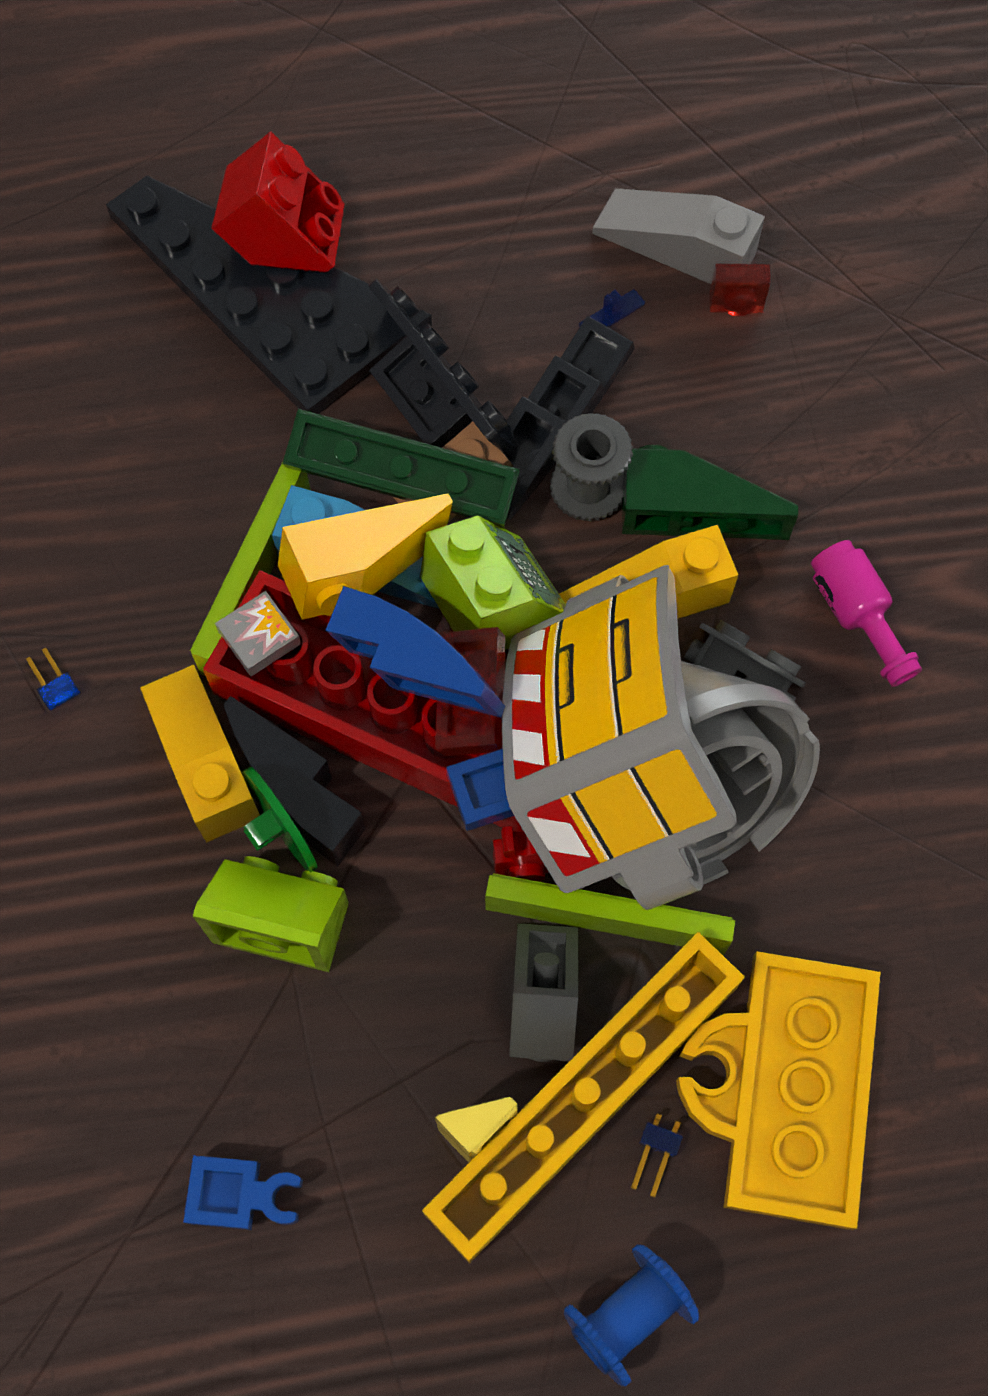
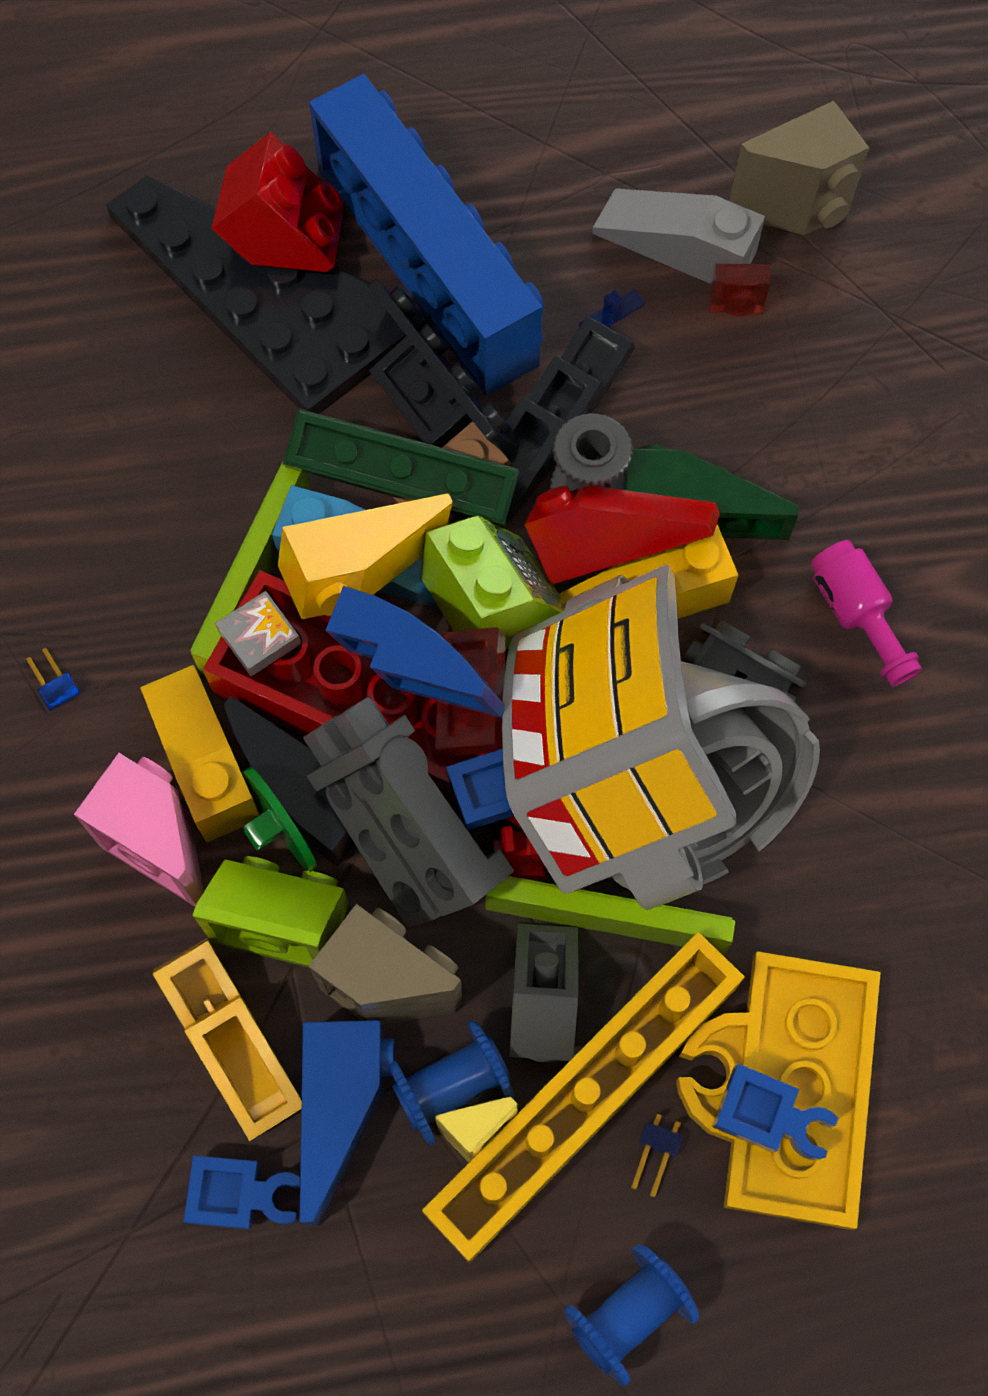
(144, 824): none -> bright pink slope
(228, 1039): none -> yellow slope
(339, 1096): none -> blue slope
(383, 975): none -> dark tan slope
(399, 815): none -> dark grey hips
(428, 234): none -> blue brick
(451, 1081): none -> blue hose
(609, 526): none -> red slope
(763, 1112): none -> blue plate
(801, 171): none -> dark tan slope

